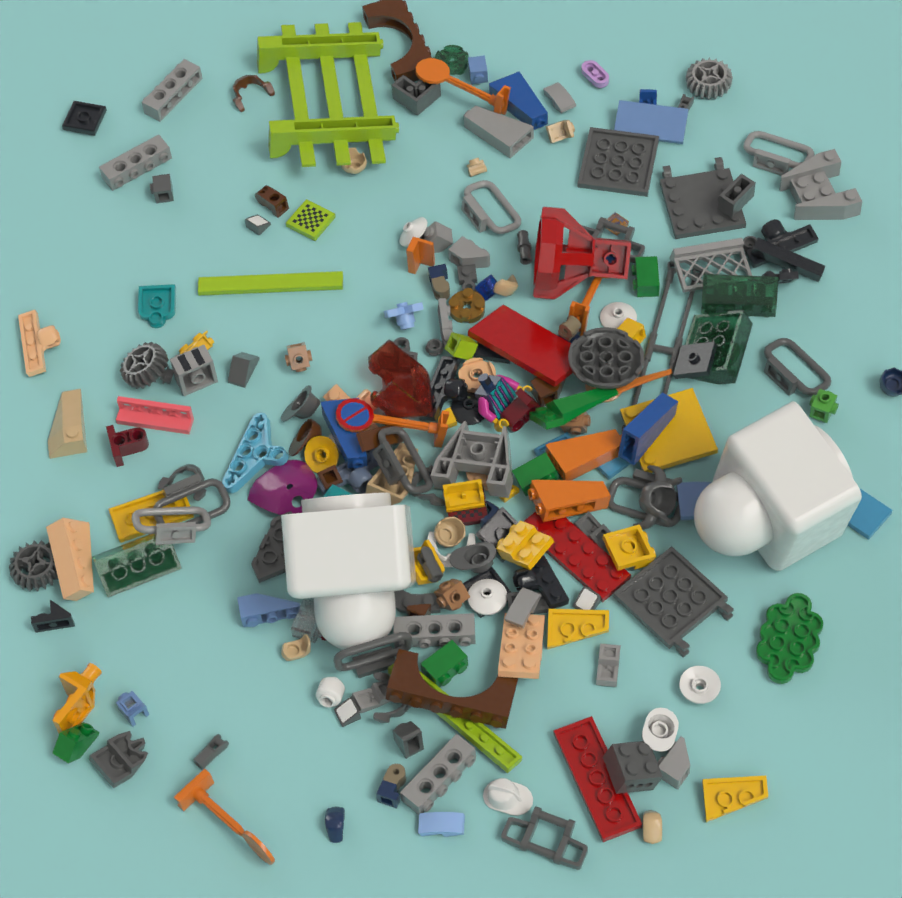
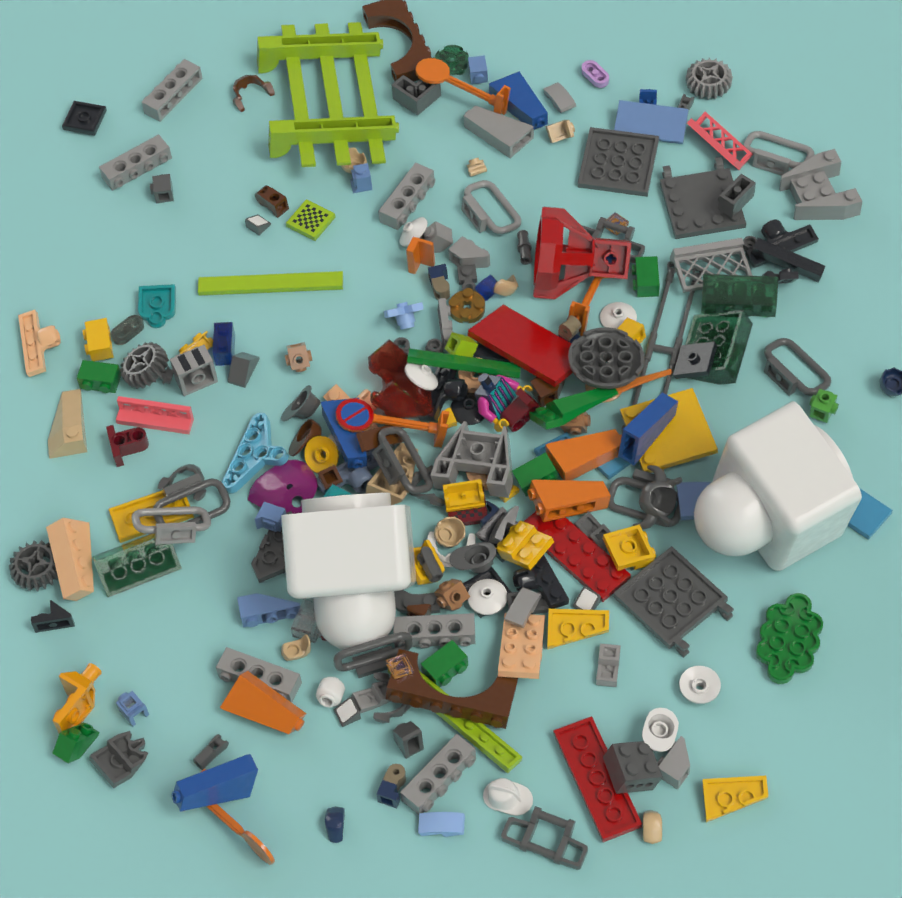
(98, 339): none -> yellow brick
(99, 376): none -> green brick
(126, 329): none -> clear smoke plate
(216, 785): none -> blue slope
(223, 343): none -> clear blue brick
(234, 660): none -> light grey brick
(262, 704): none -> orange slope
(270, 517): none -> medium blue window
(361, 178): none -> medium blue window
(399, 666): none -> tile
(406, 196): none -> light grey brick
(421, 376): none -> white dish
(463, 363): none -> green tile
(506, 521): none -> slope
(715, 142): none -> coral fence

